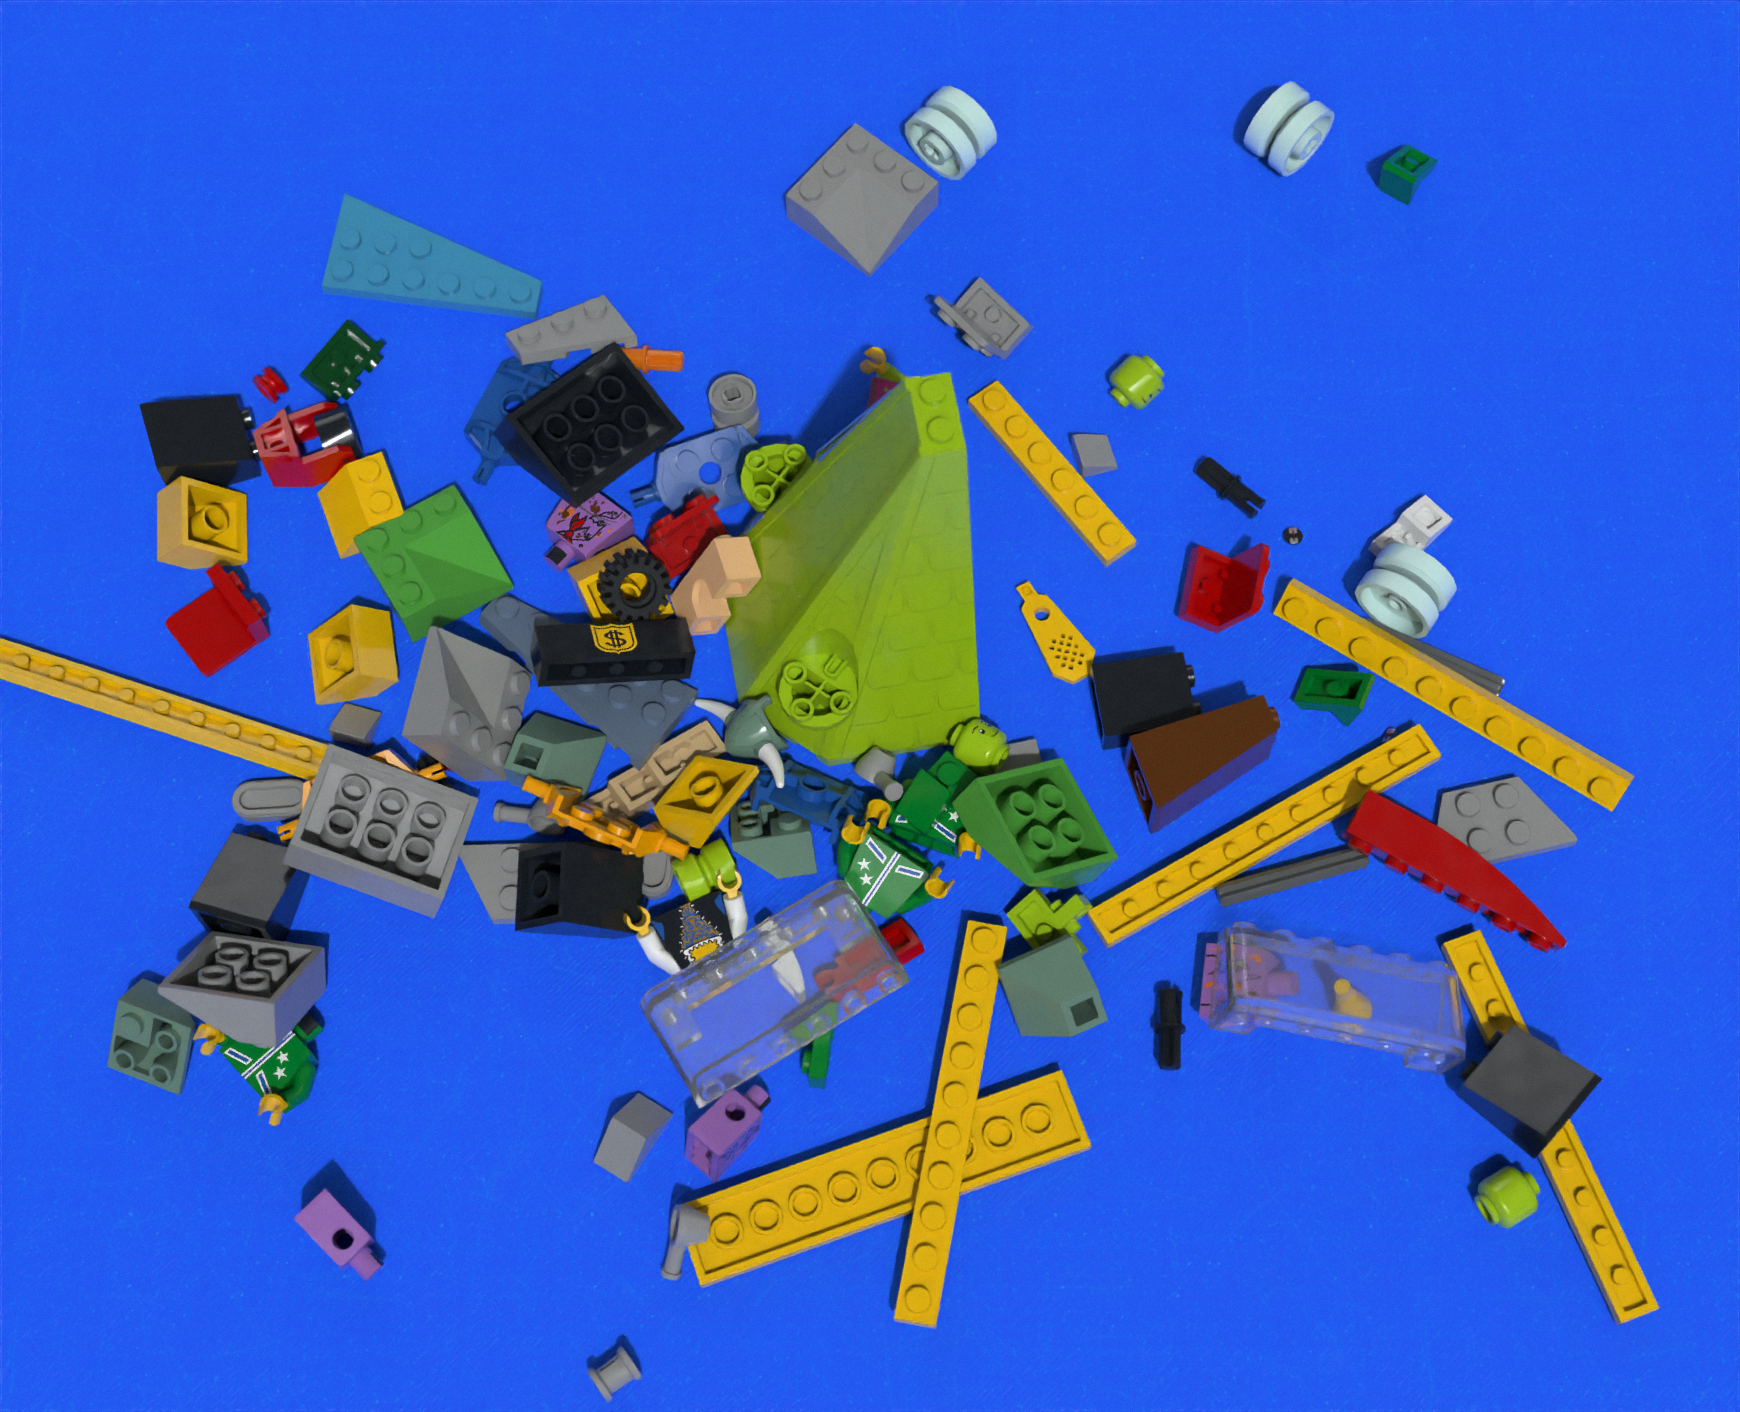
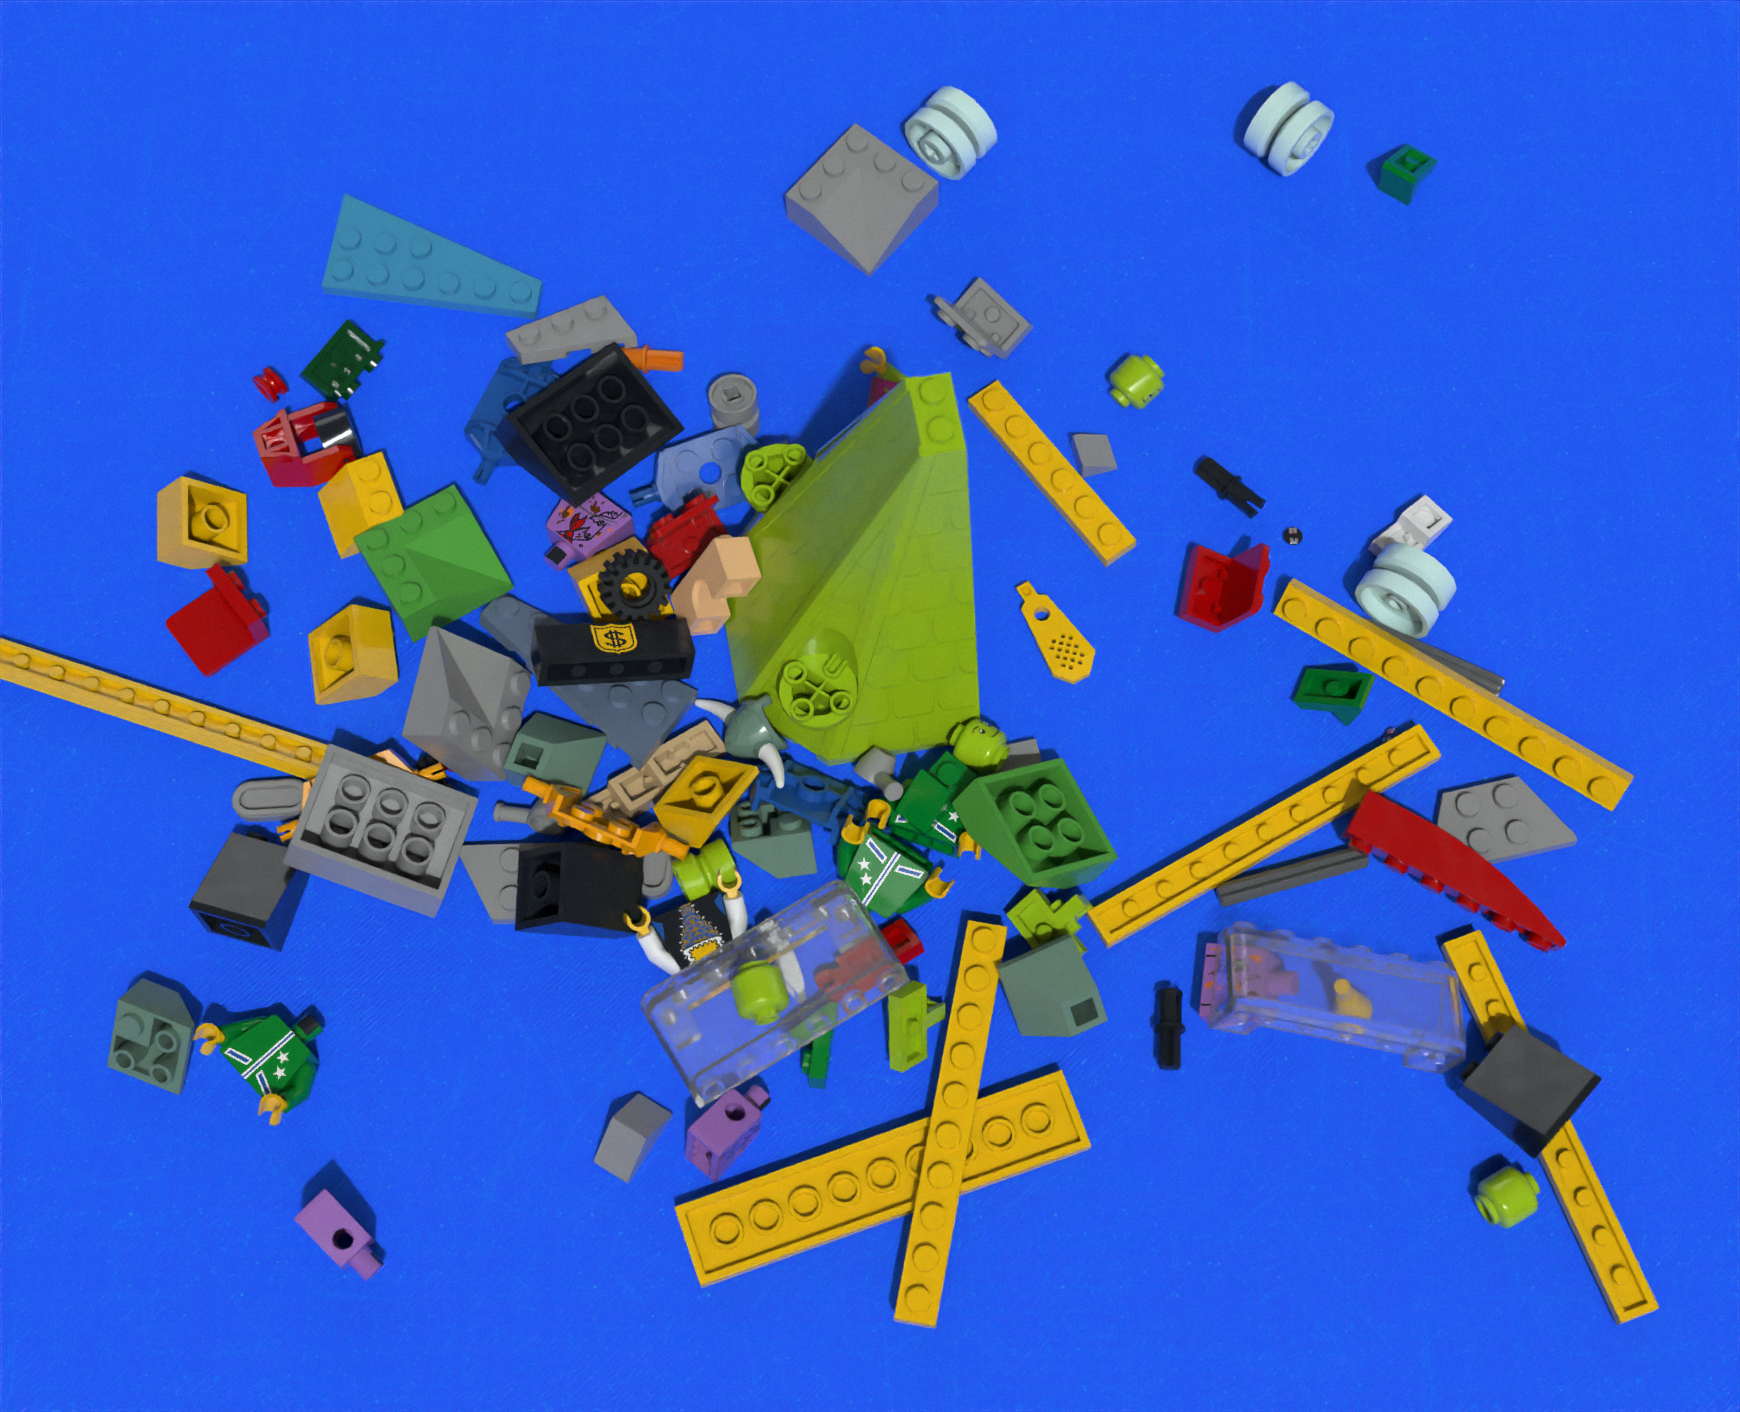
(202, 440): black slope -> none
(248, 985): light grey slope -> none
(355, 725): light grey slope -> none
(614, 1374): light grey bush -> none
(687, 1228): light grey bar -> none
(759, 992): none -> lime head
(909, 1019): none -> lime hinge
(1141, 696): black brick -> none
(1197, 757): reddish brown slope -> none

